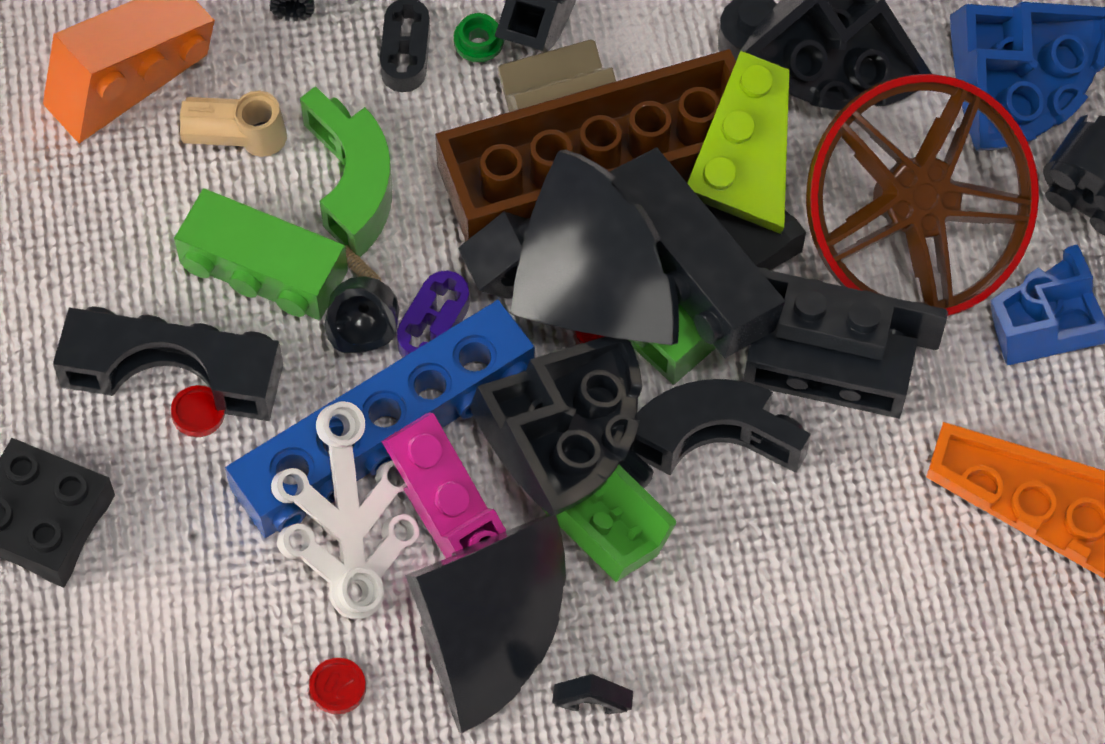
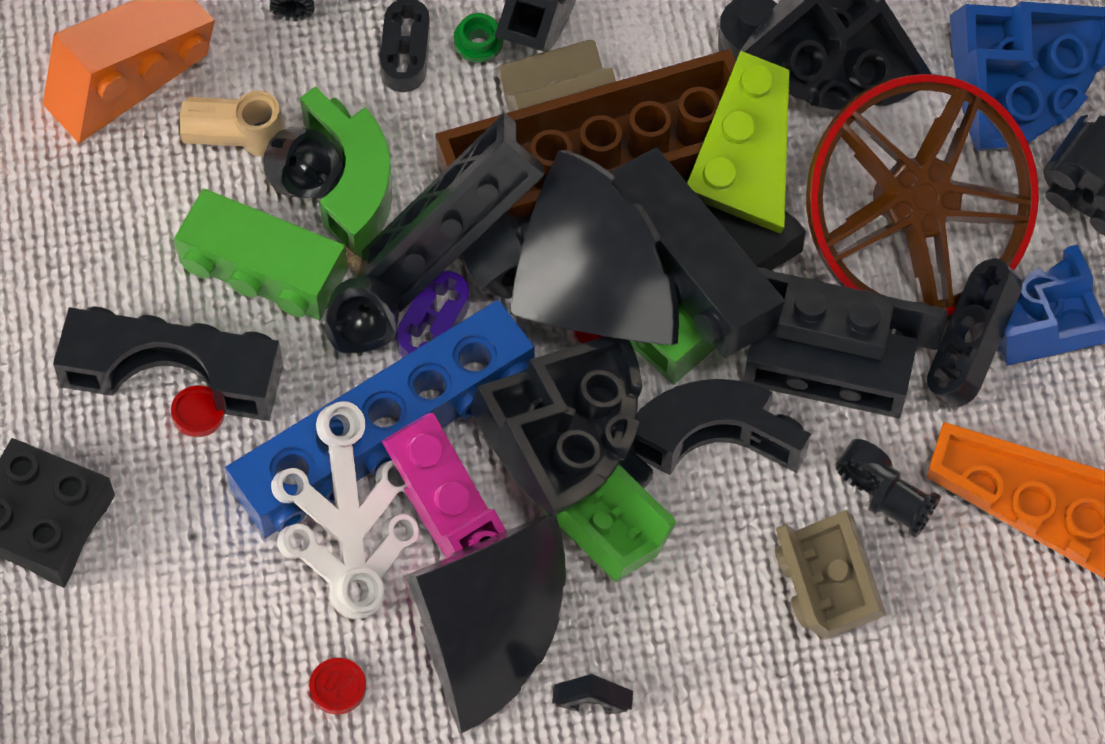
(298, 160): none -> black piece
(452, 212): none -> black fence
(829, 575): none -> dark tan bracket
(873, 472): none -> black connector
(986, 298): none -> black beam

